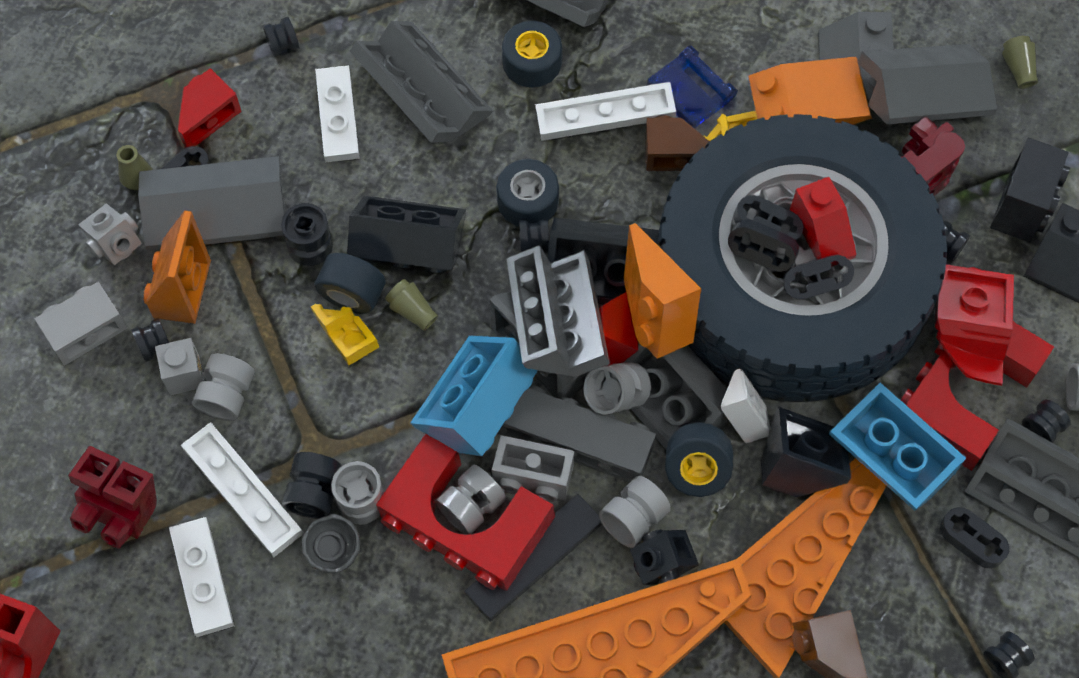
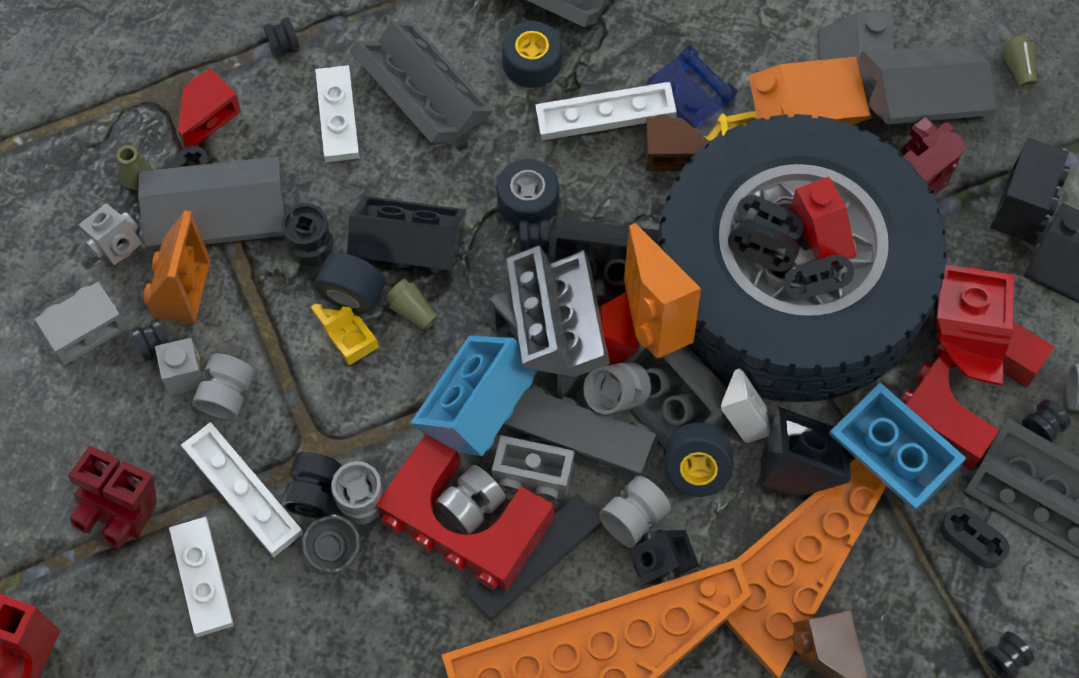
(955, 242): black wheel -> none

